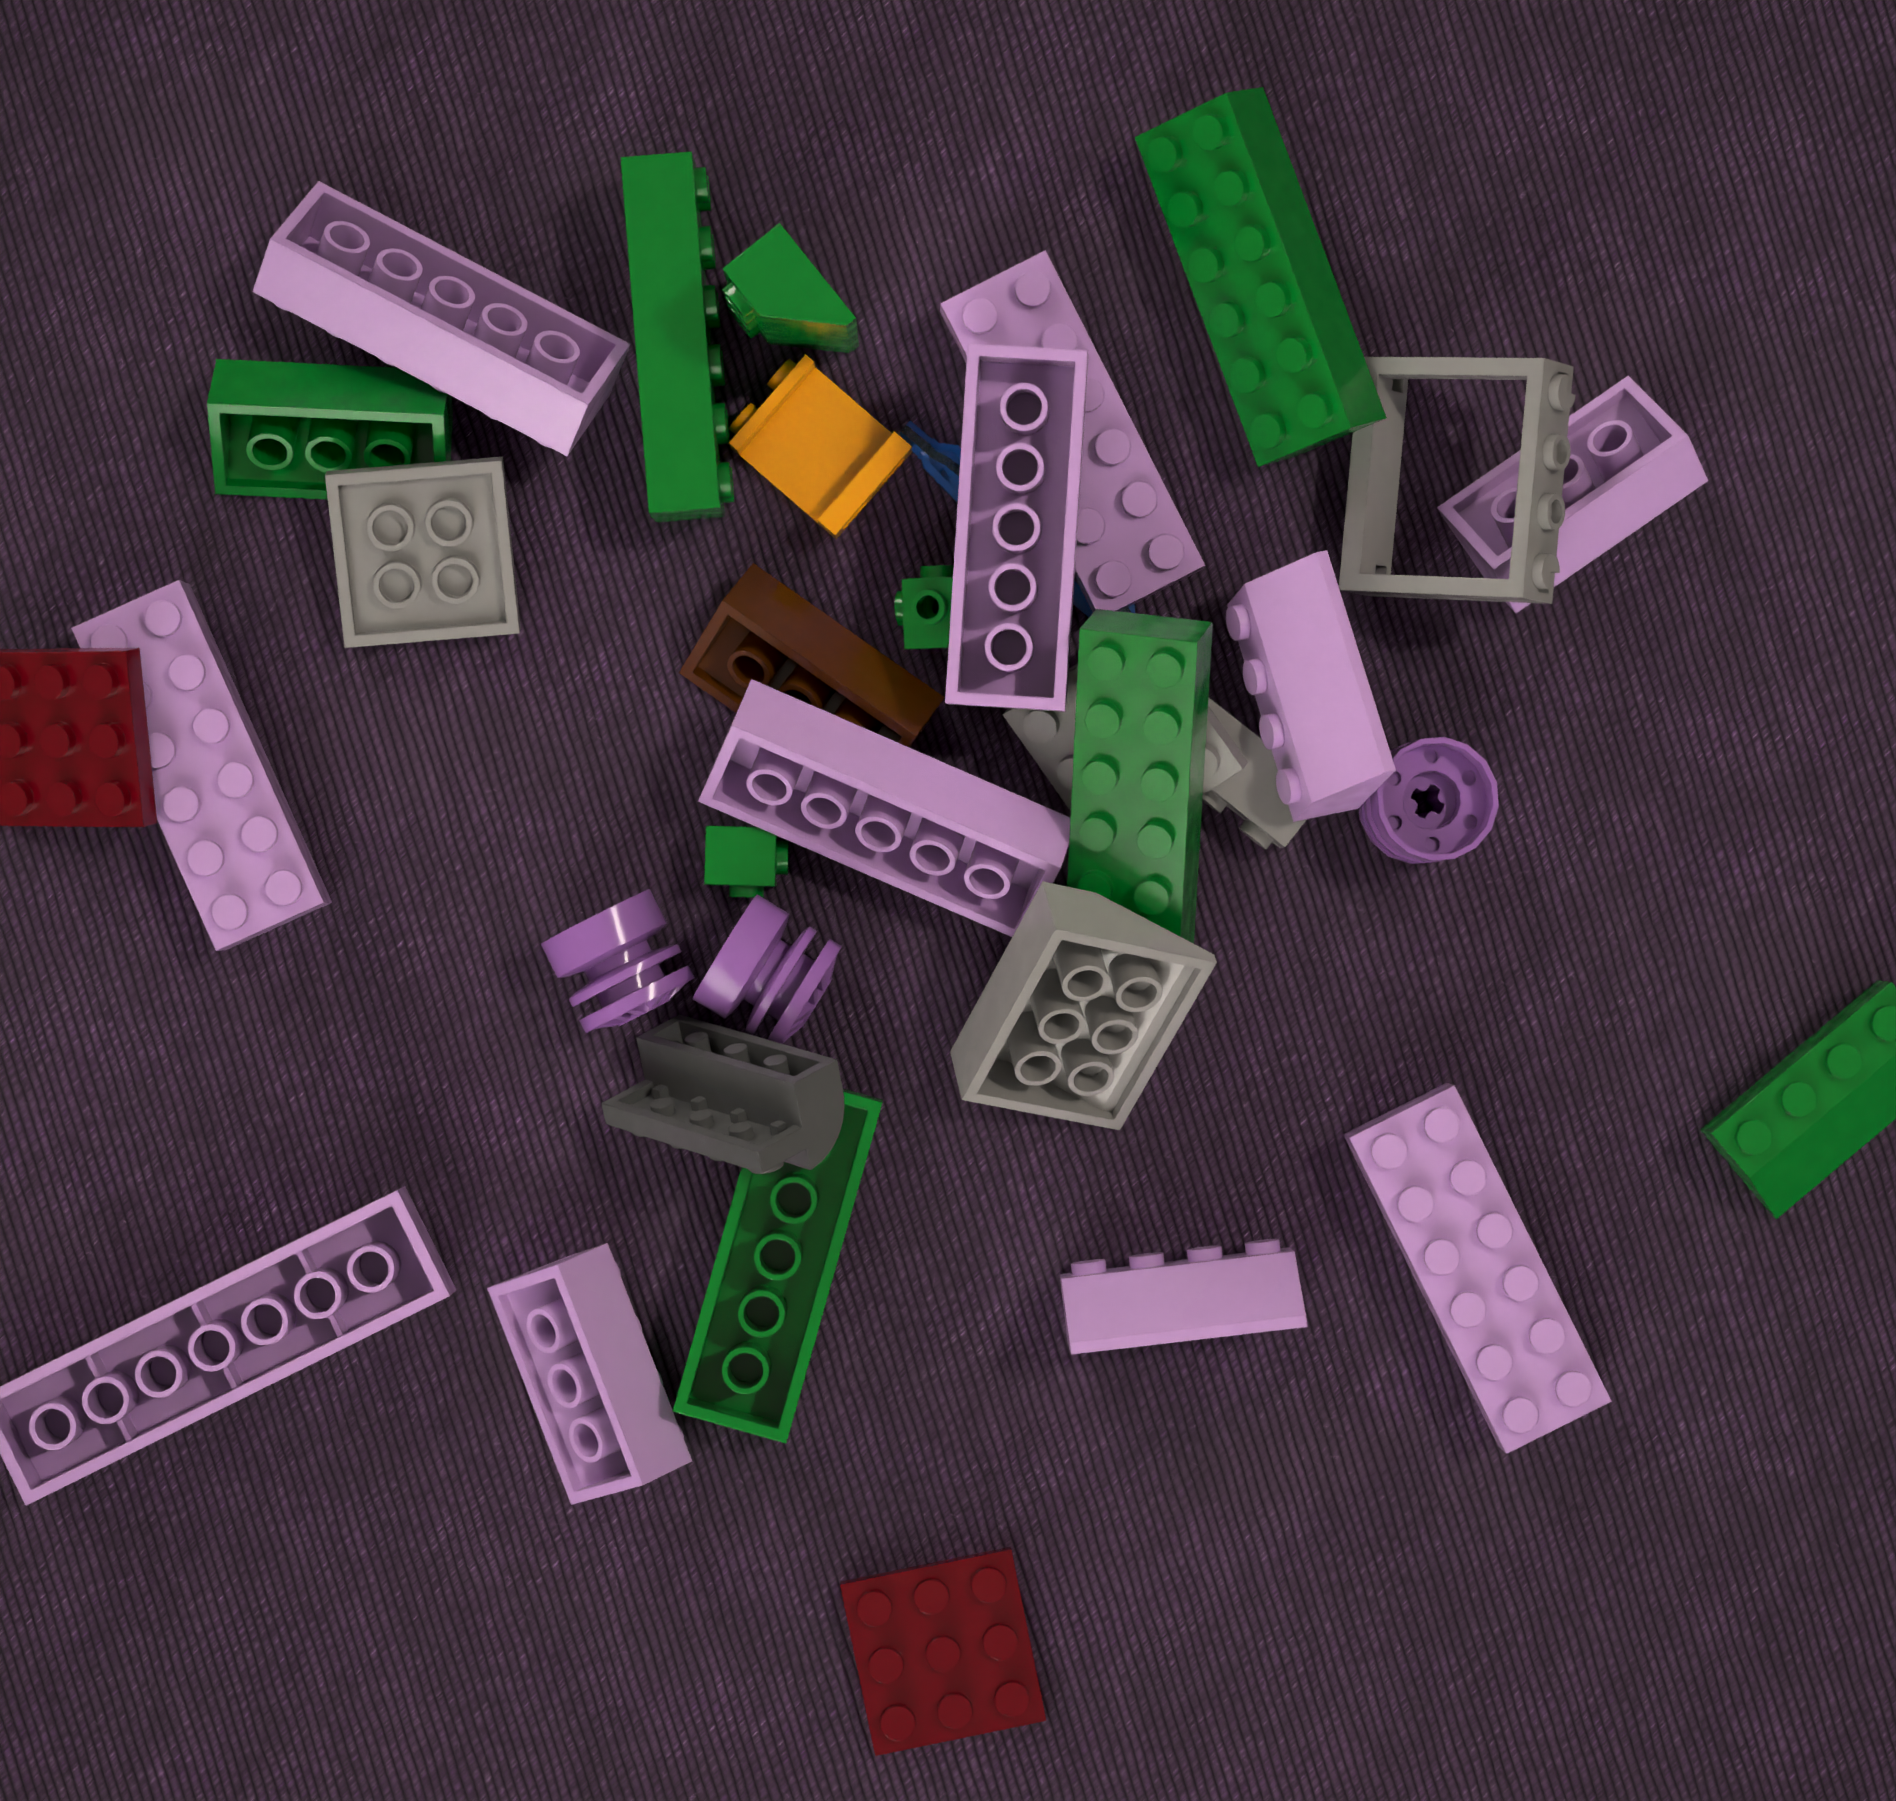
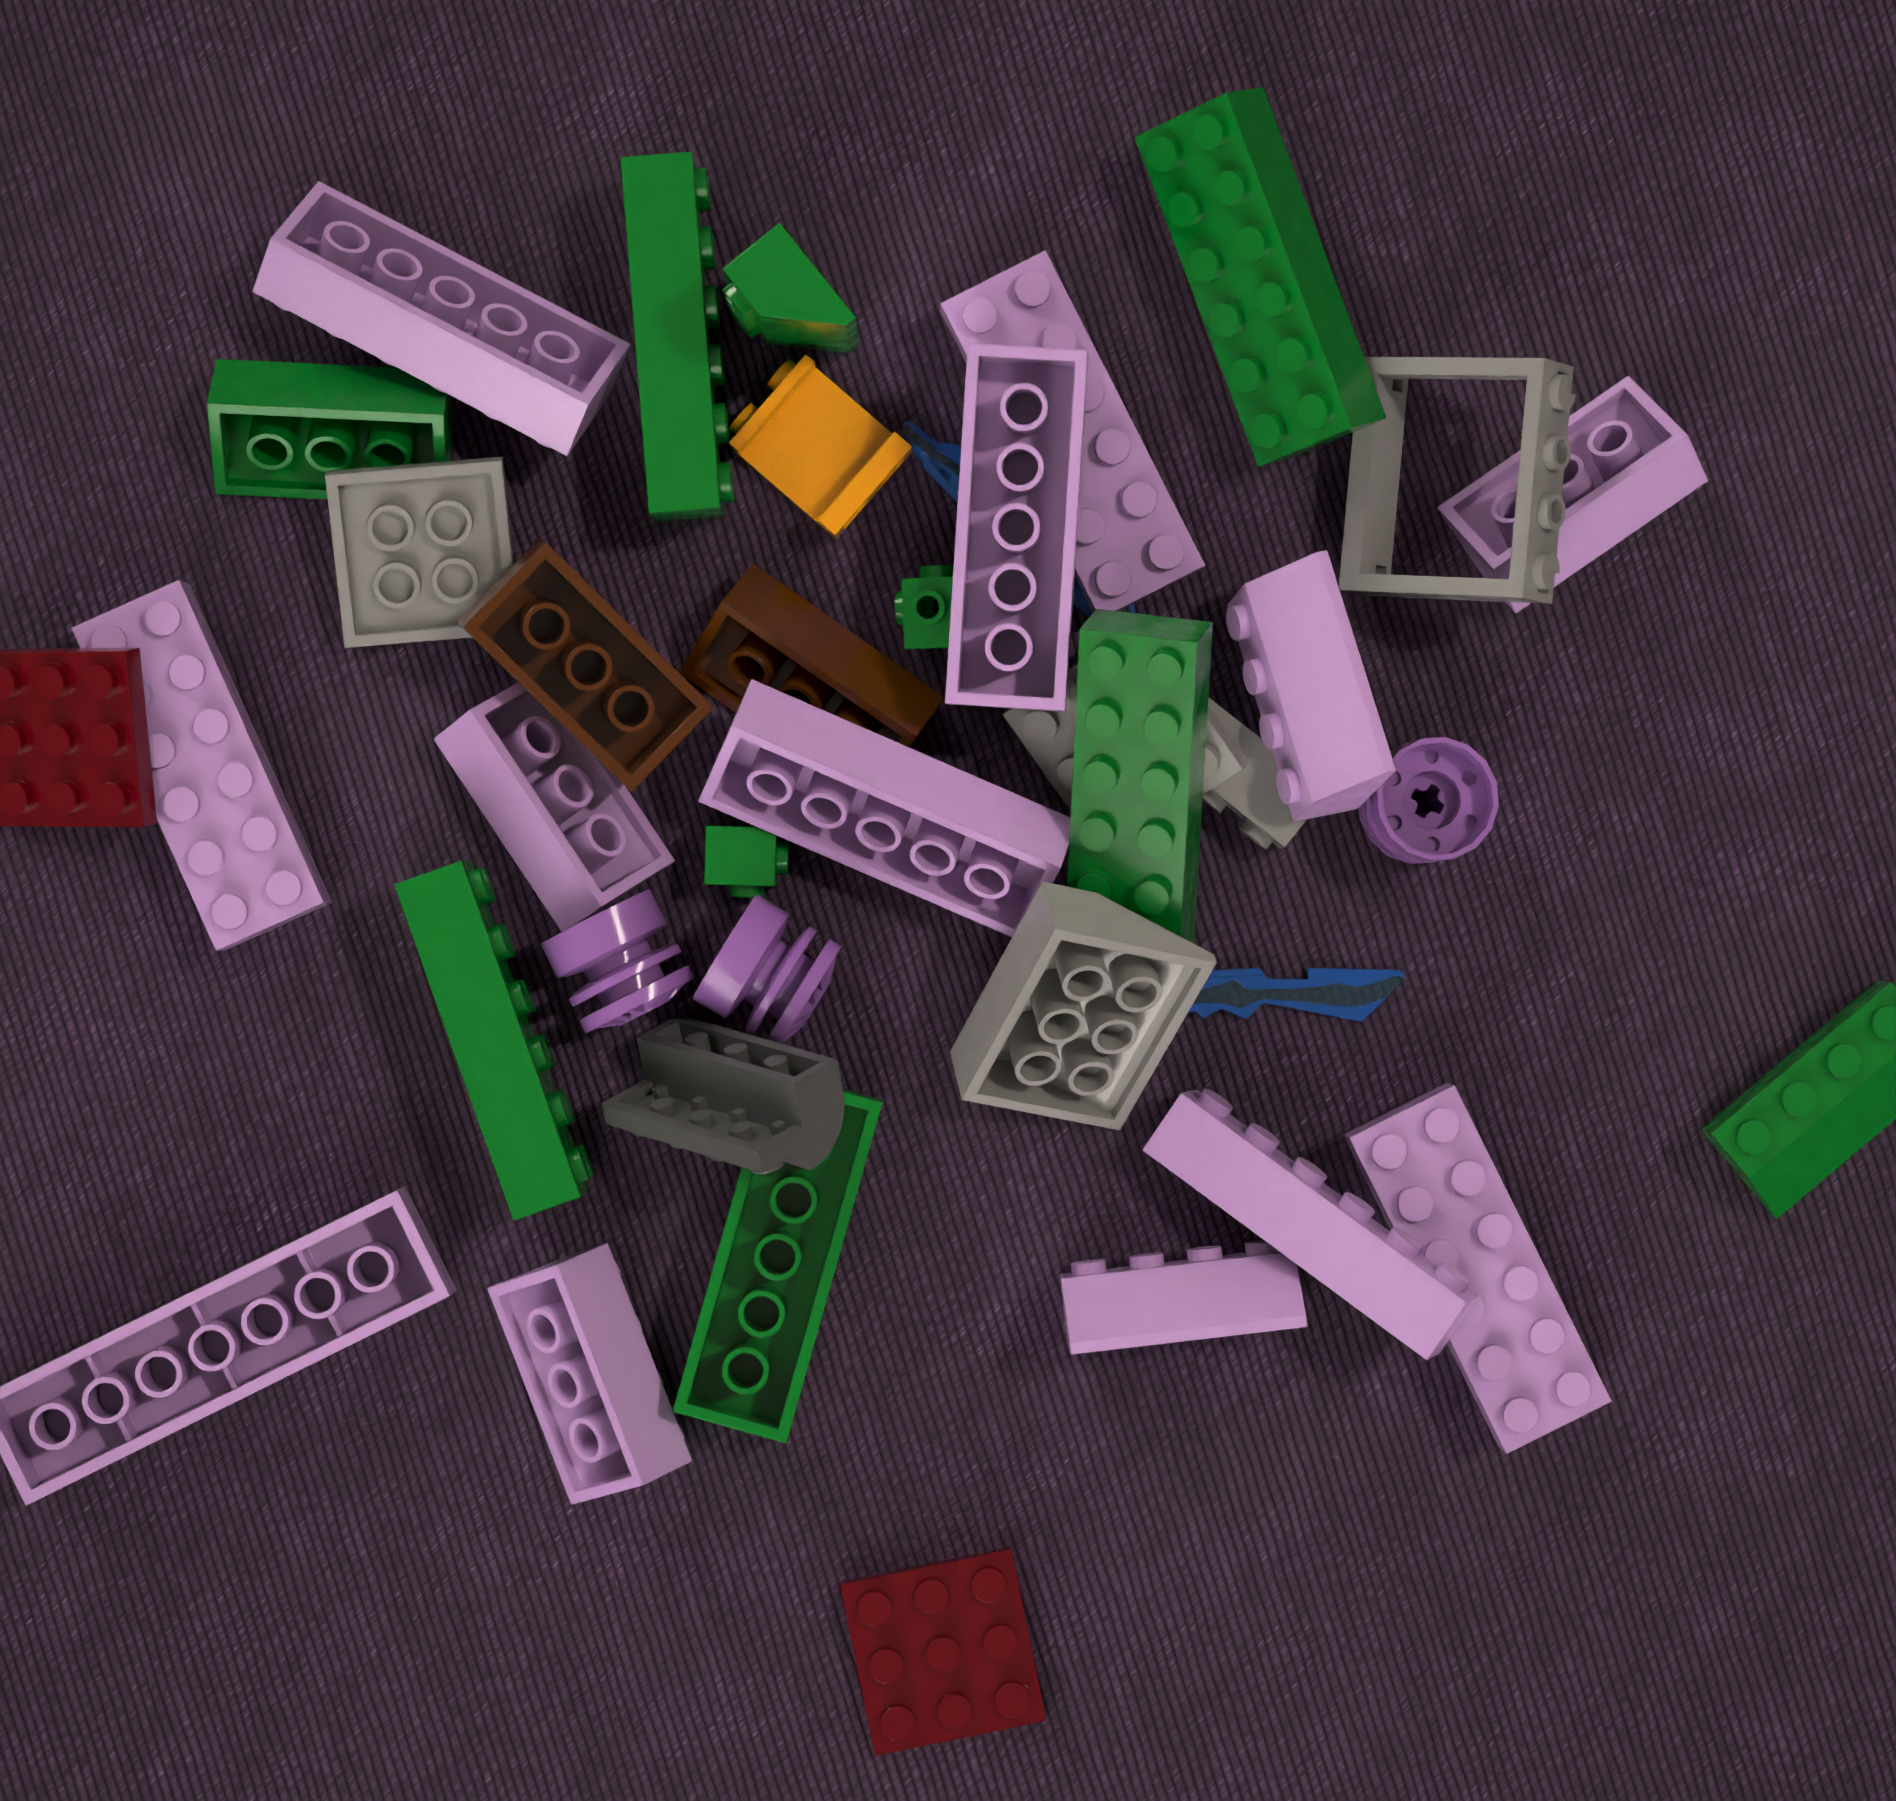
(493, 1037): none -> green brick
(553, 806): none -> lavender slope
(585, 664): none -> reddish brown brick
(1311, 1222): none -> lavender brick
(1327, 991): none -> sword

